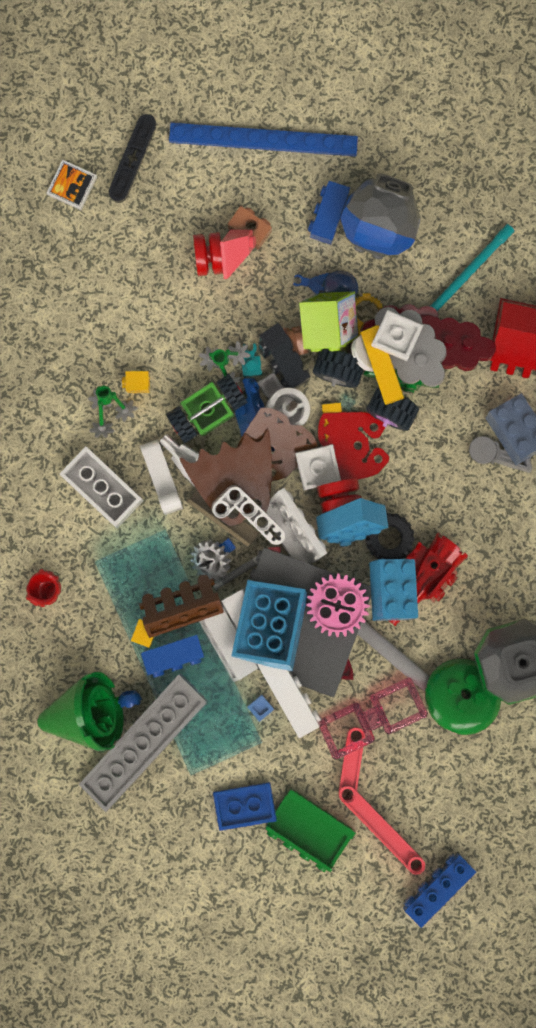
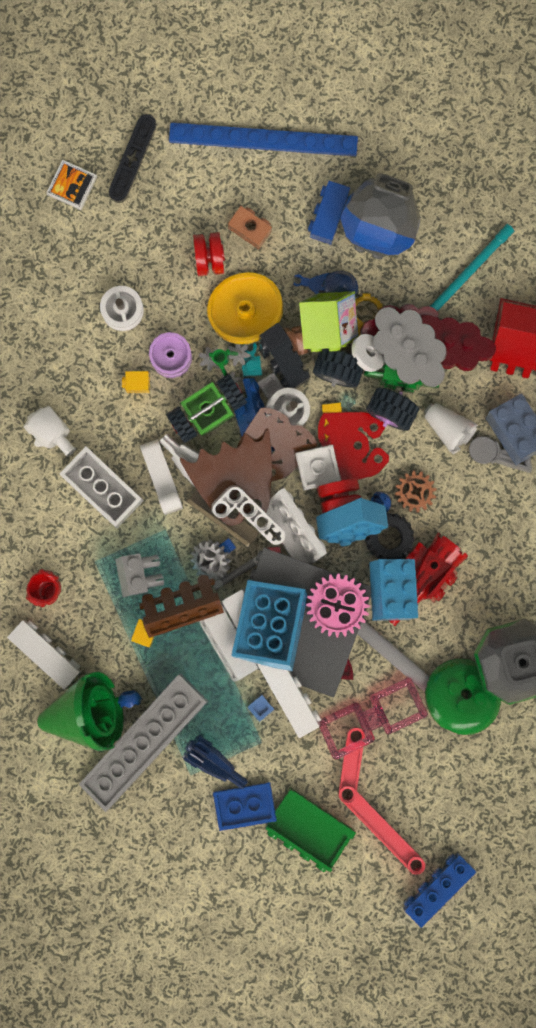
(44, 654): none -> white brick
(49, 430): none -> white piece
(102, 397): plant -> none
(121, 308): none -> white wheel
(132, 576): none -> light grey brick
(165, 345): none -> lavender wheel
(173, 656): blue brick -> none
(210, 760): none -> dark blue piece
(235, 249): coral slope -> none
(244, 307): none -> yellow dish
(382, 498): none -> blue plate
(383, 368): yellow tile -> none
(397, 335): white tile -> none
(421, 503): none -> nougat gear
(450, 426): none -> white cone

